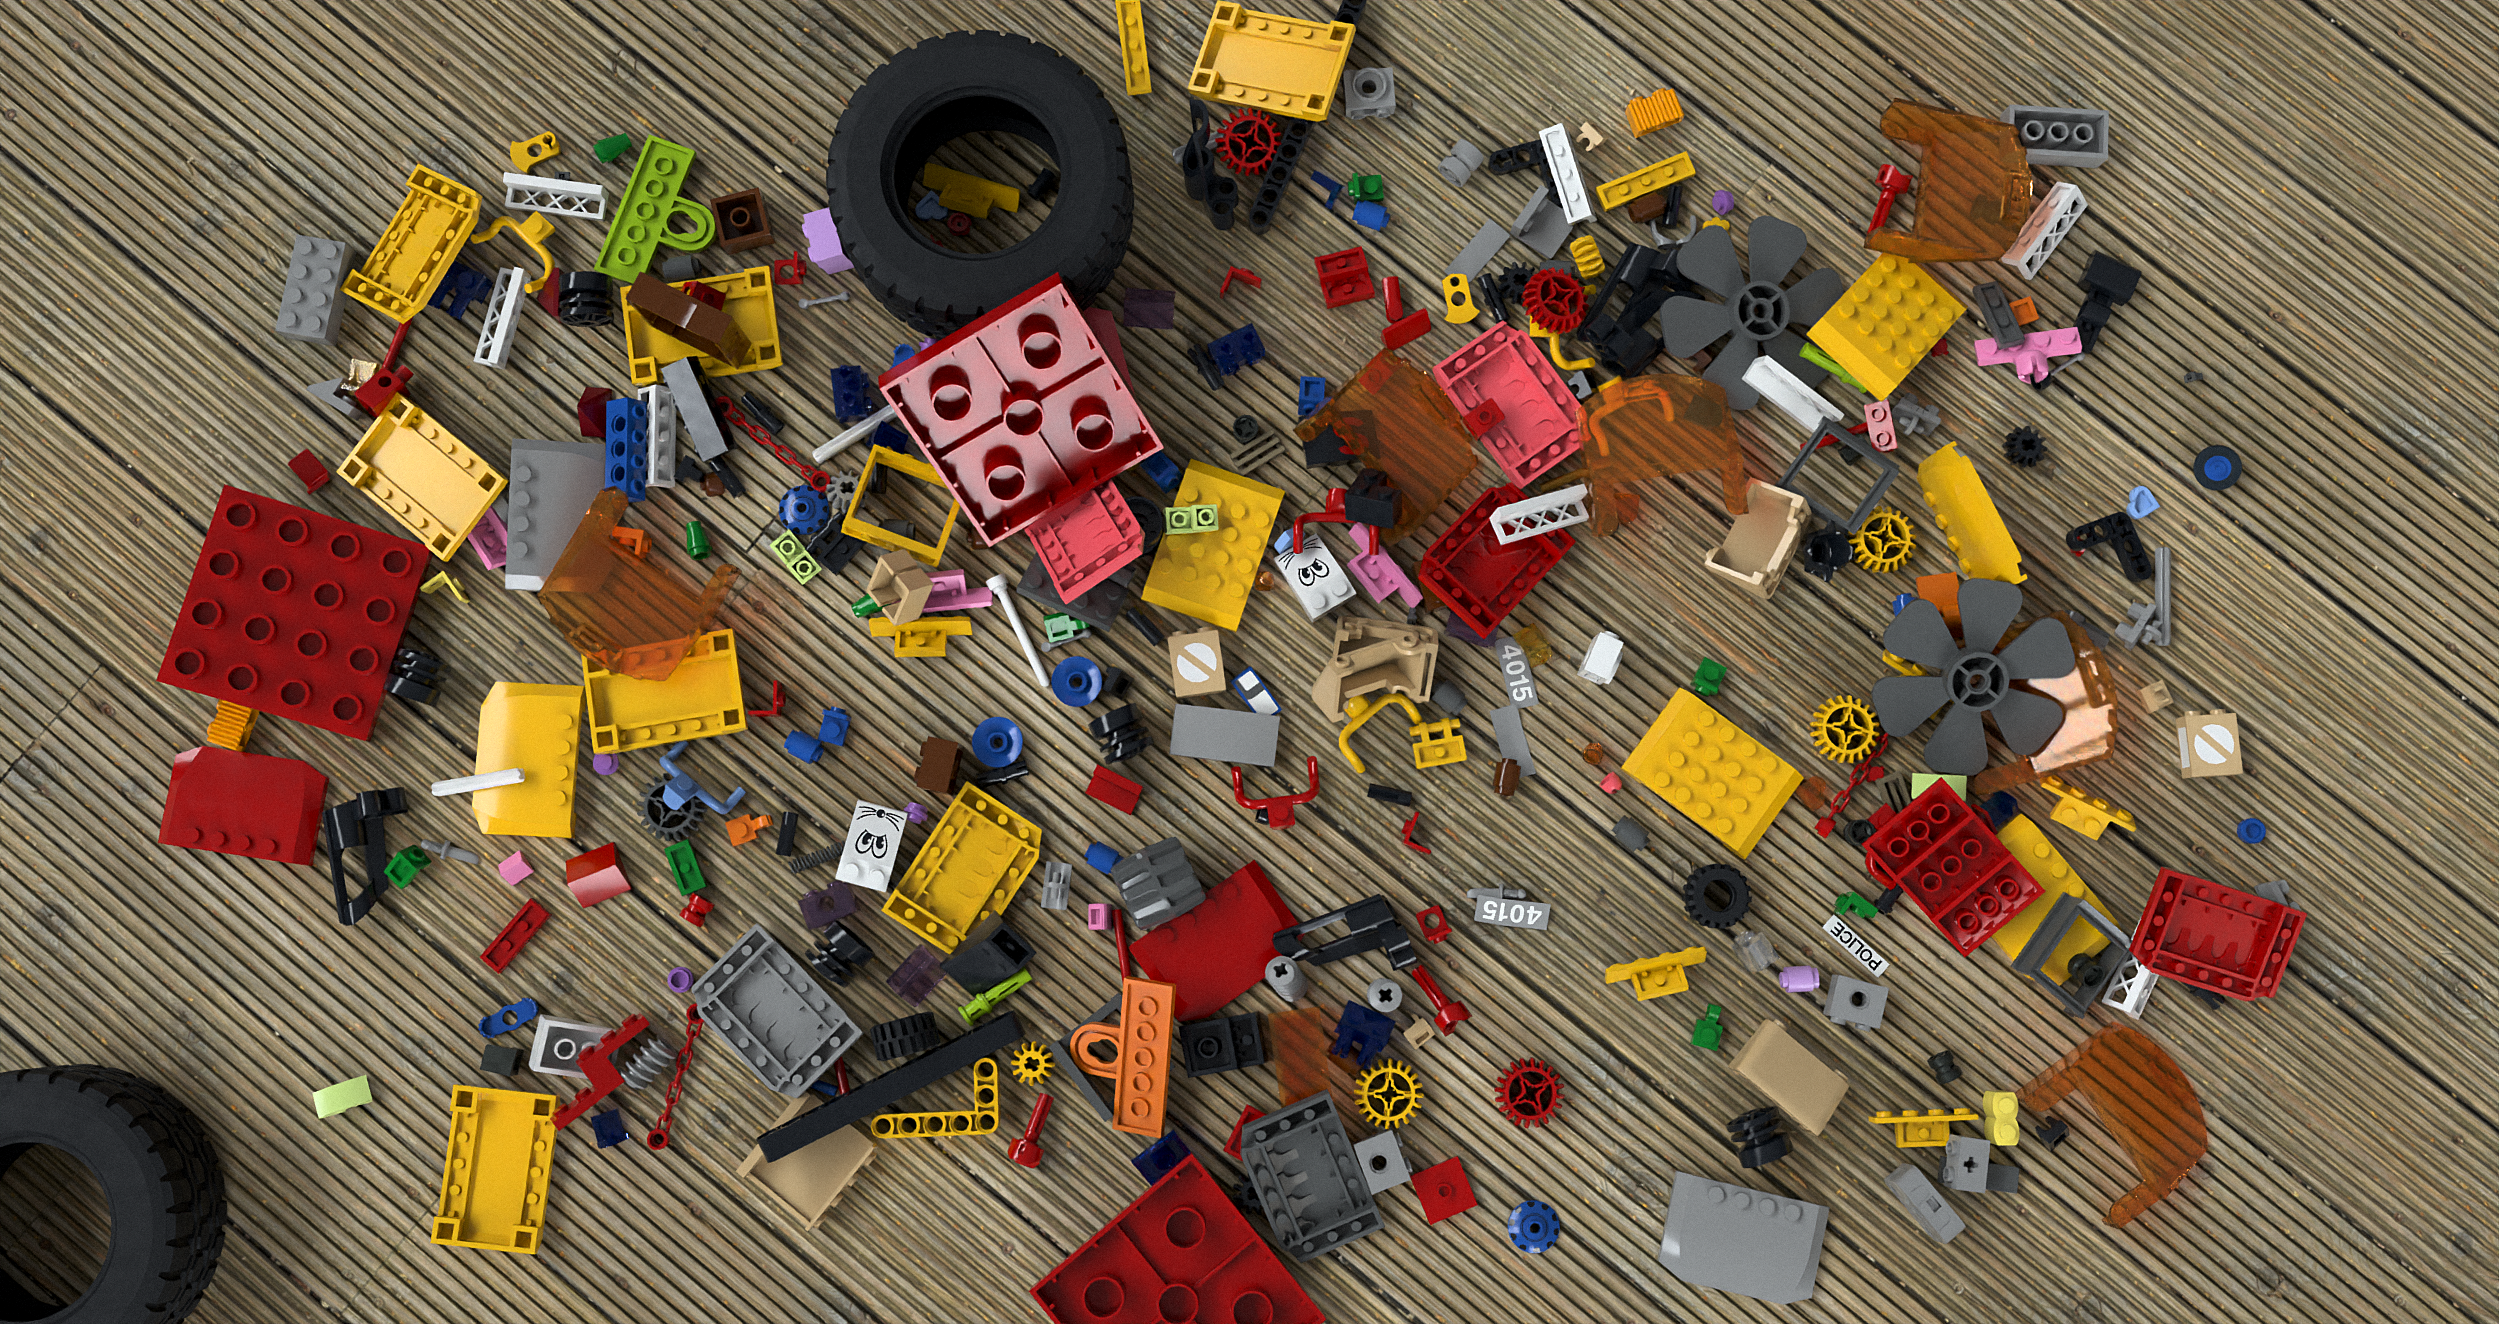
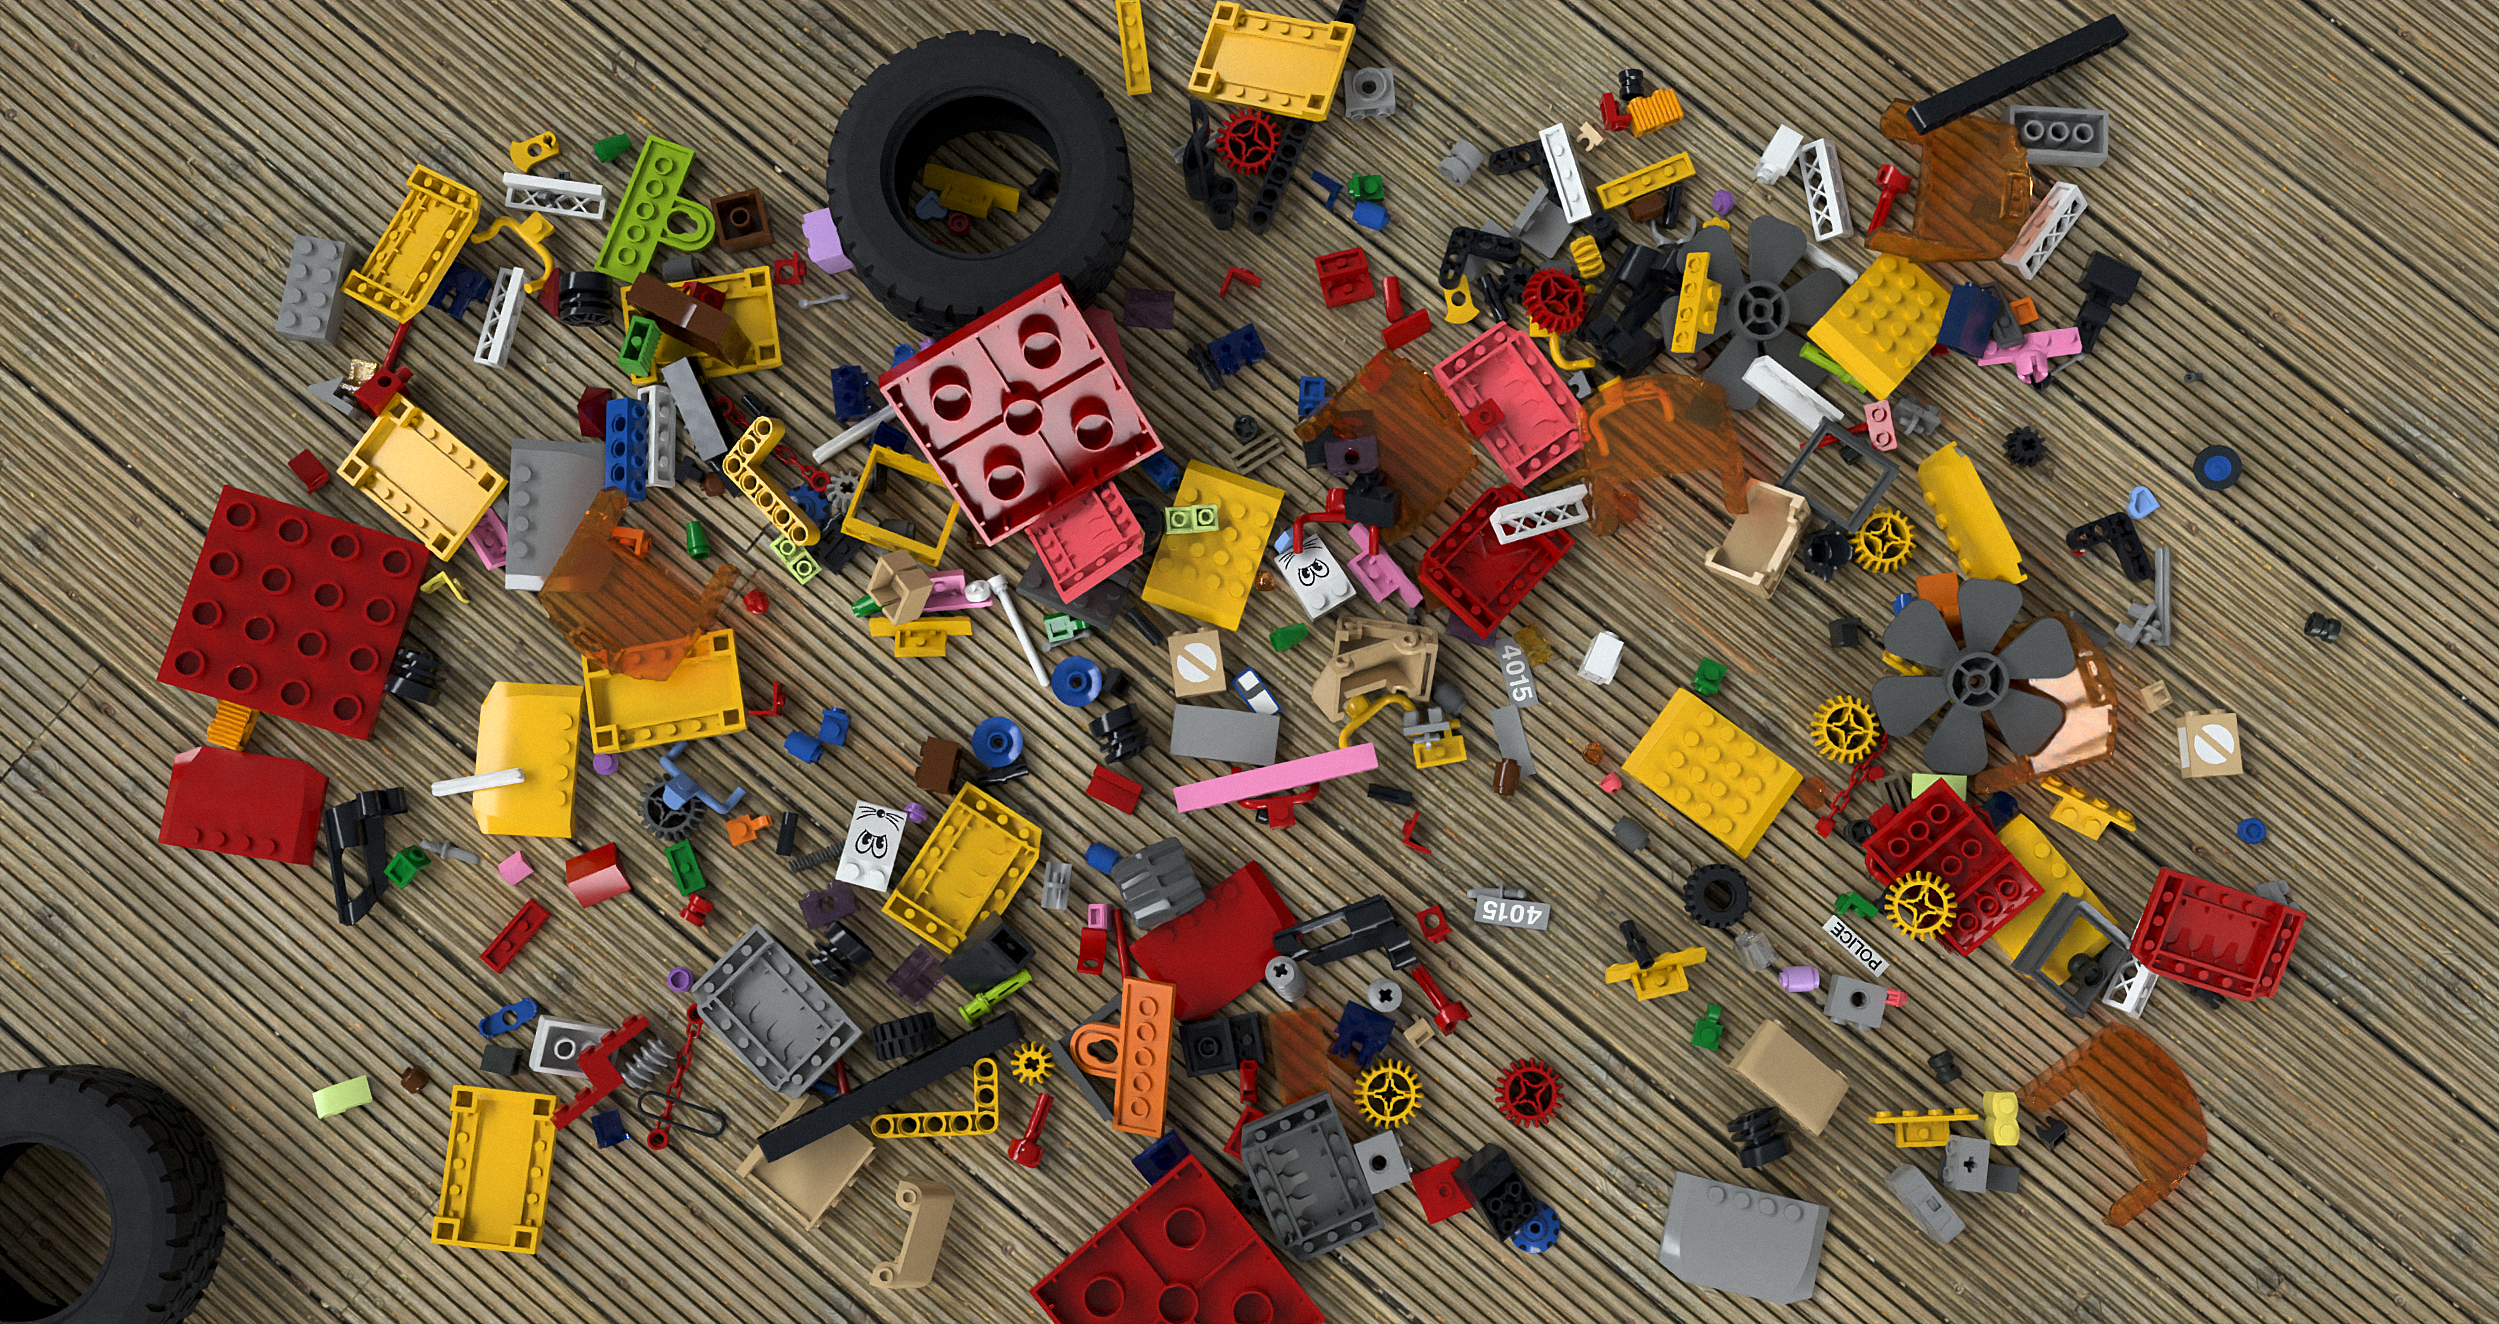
(414, 1079): none -> reddish brown piece
(547, 197): none -> dark grey piece
(639, 346): none -> bright green brick
(678, 1124): none -> black piece
(756, 601): none -> red plate
(766, 486): none -> yellow beam
(931, 1211): none -> tan windscreen
(977, 591): none -> white tile
(1092, 948): none -> red bracket
(1248, 1081): none -> red bar
(1275, 778): none -> bright pink tile
(1288, 636): none -> green cone
(1363, 445): none -> clear purple brick
(1413, 726): none -> light grey hips
(1471, 246): none -> black beam
(1496, 1190): none -> black slope
(1603, 228): none -> black bracket
(1609, 112): none -> red bracket
(1631, 84): none -> black wheel
(1643, 955): none -> black pin
(1696, 305): none -> yellow bracket
(1778, 156): none -> white brick
(1825, 260): none -> white axle
(1834, 190): none -> white fence
(1844, 632): none -> pearl dark grey panel
(1896, 997): none -> coral piece
(1915, 926): none -> yellow gear
(1940, 942): none -> red piece
(1968, 320): none -> dark blue brick
(2016, 74): none -> black beam
(2322, 627): none -> pearl dark grey wheel

